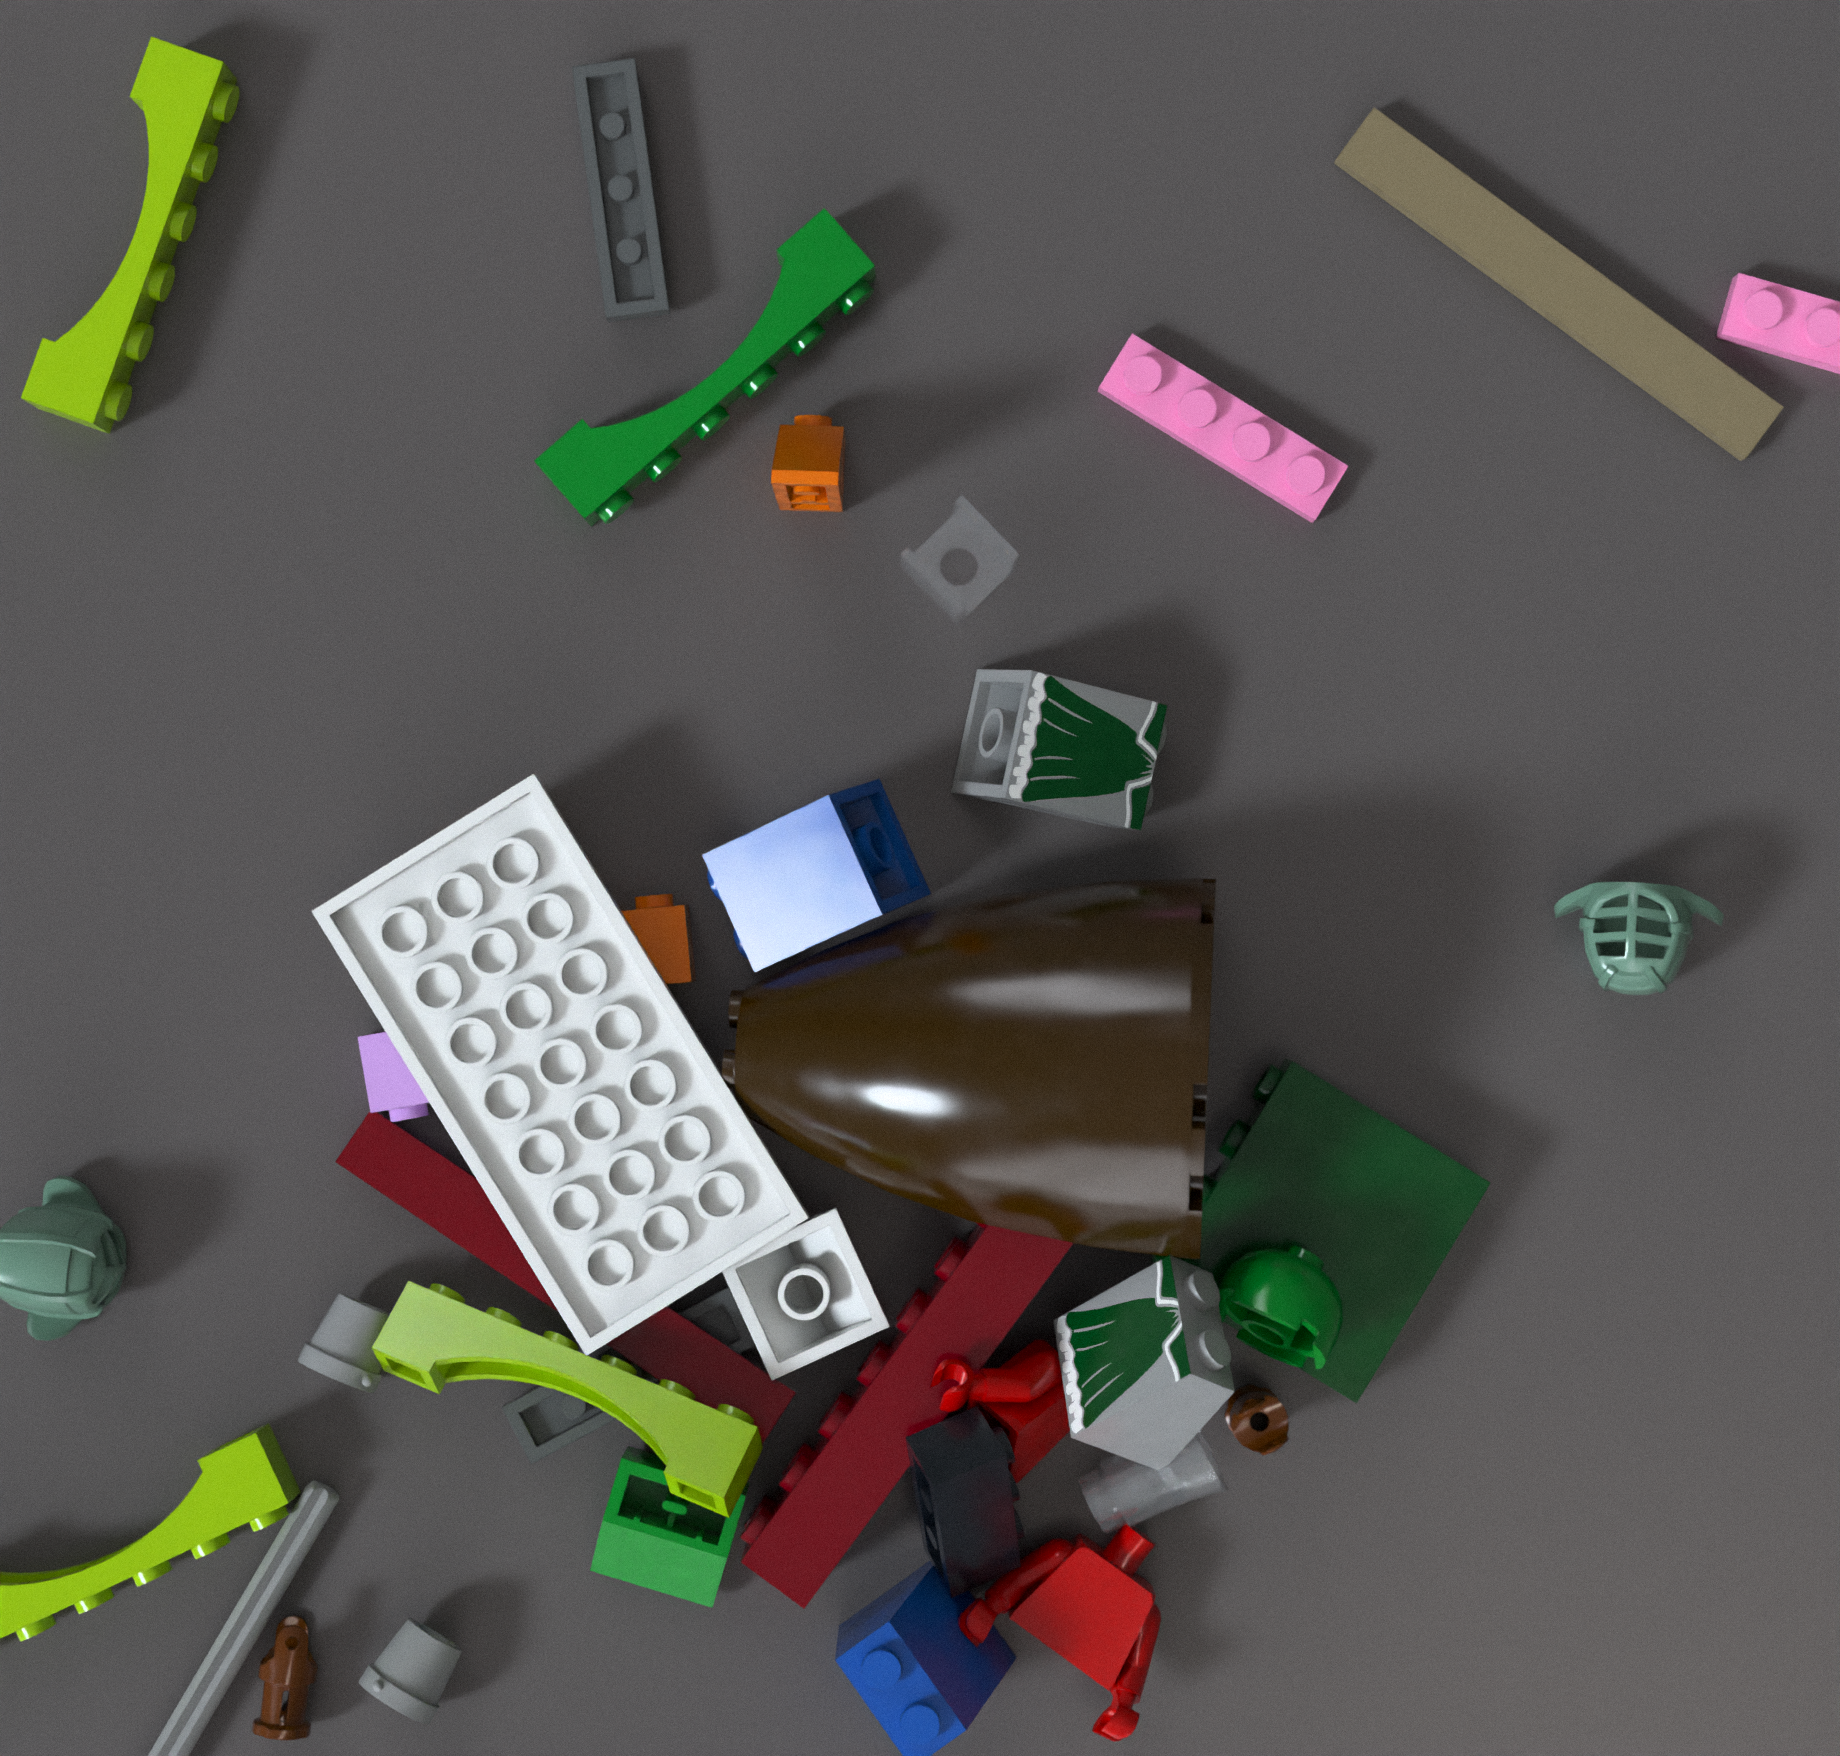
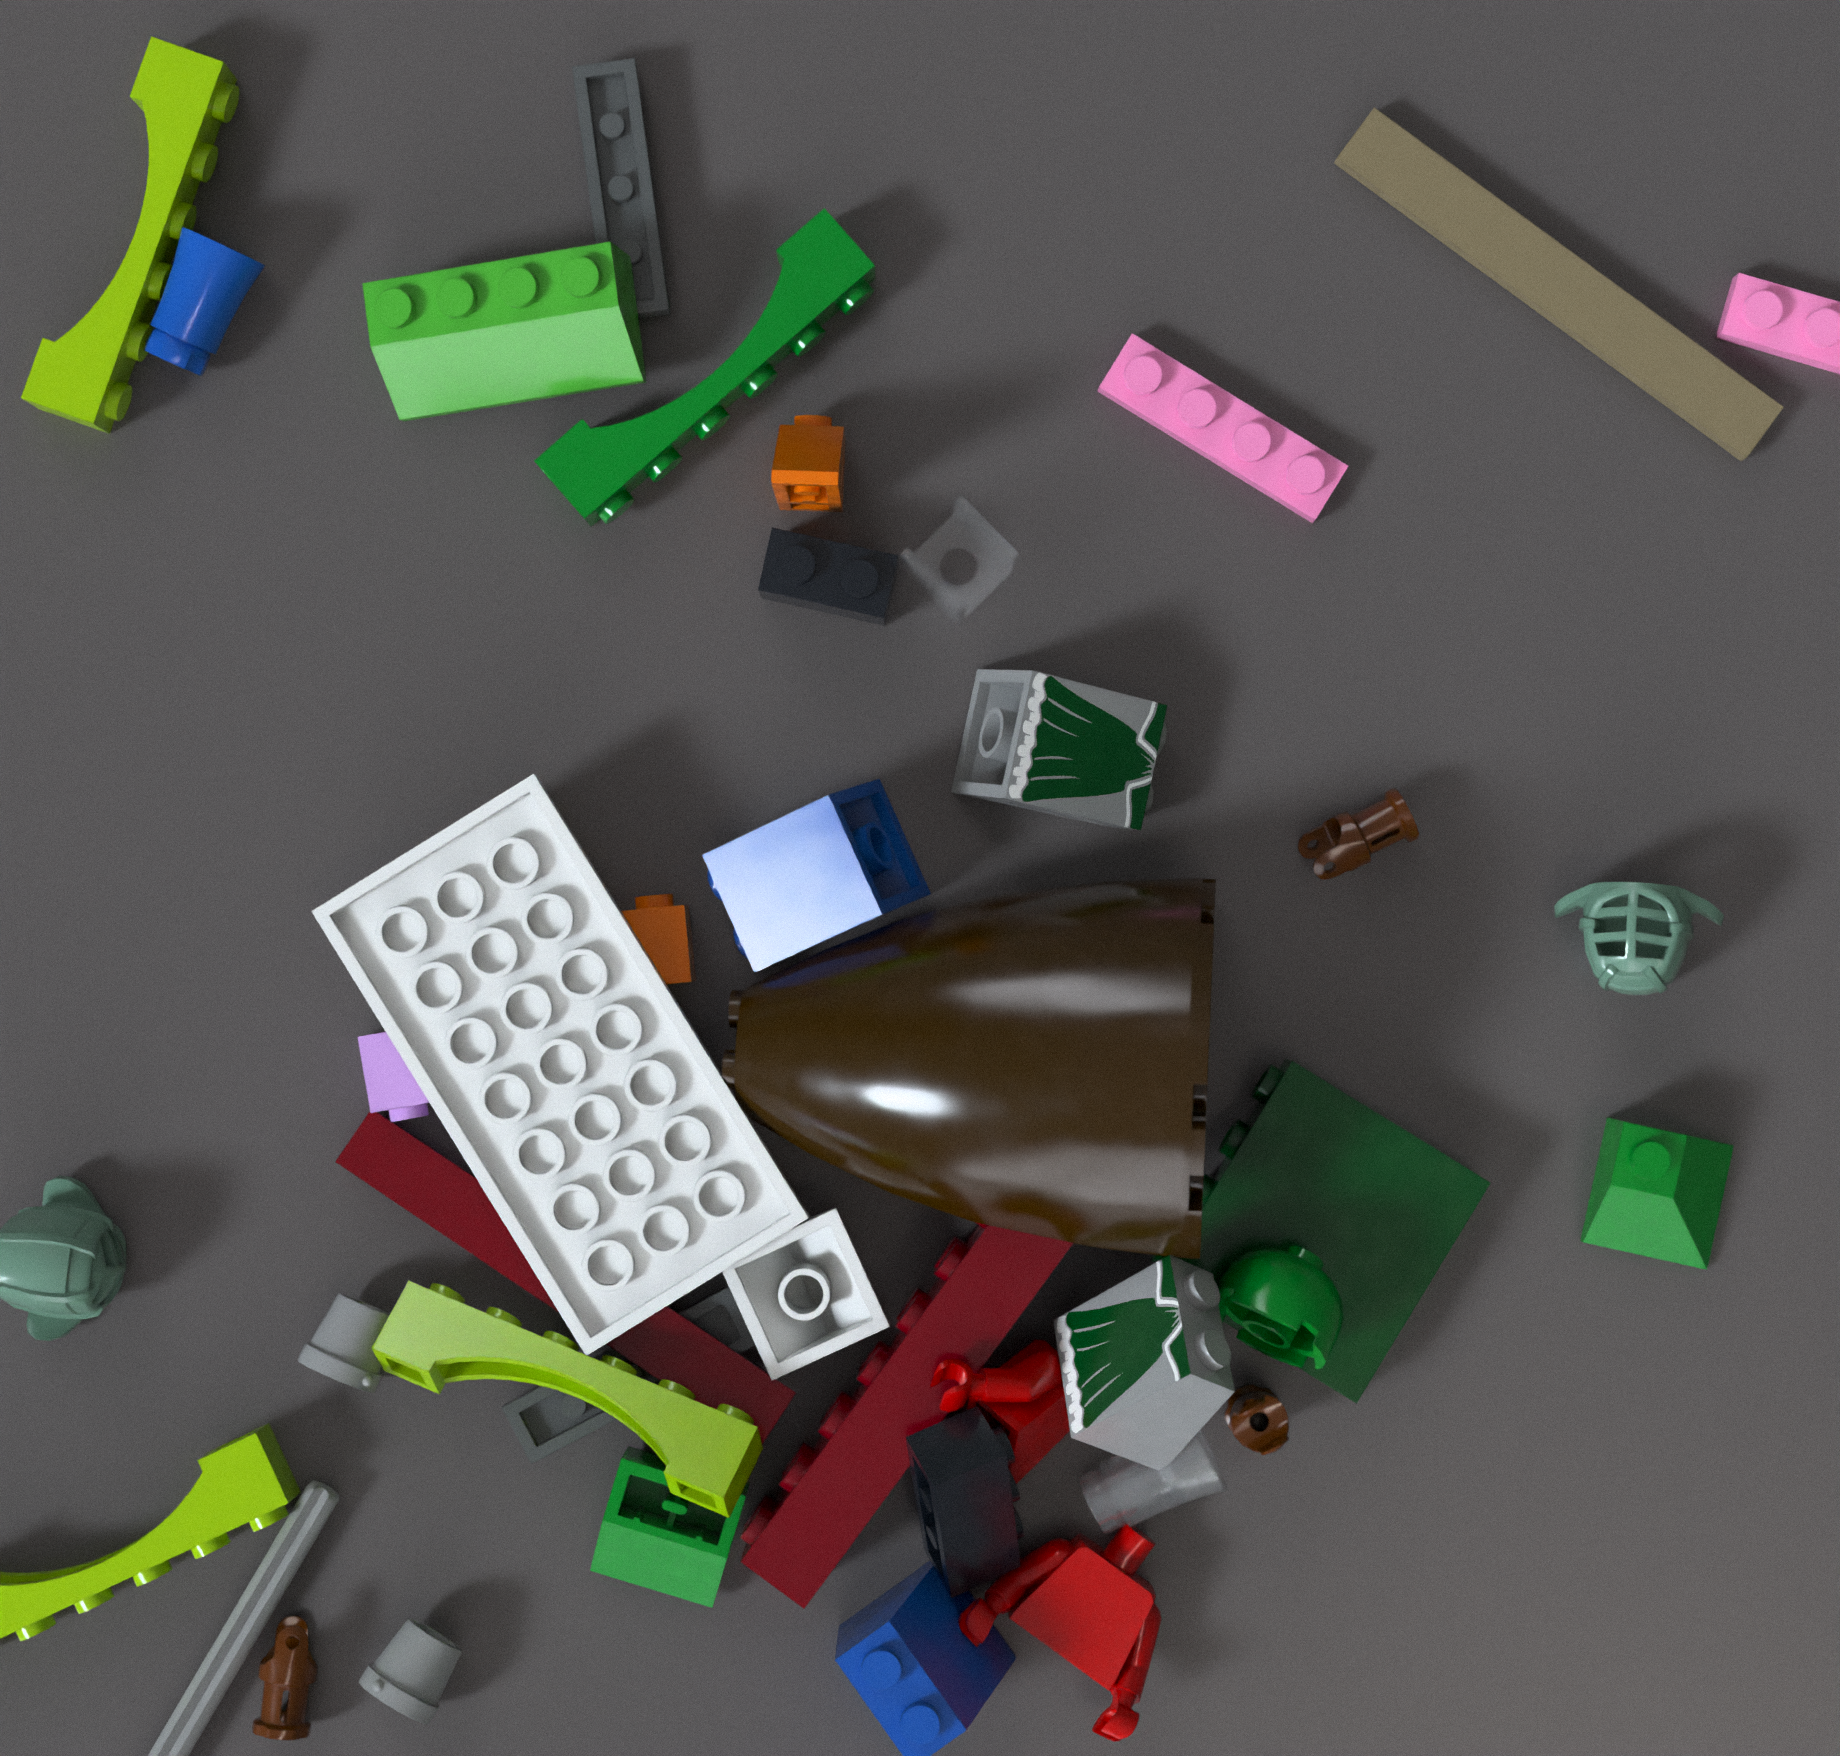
(199, 301): none -> blue plant
(506, 331): none -> bright green slope
(828, 576): none -> black brick
(1353, 838): none -> reddish brown piece
(1657, 1193): none -> green slope

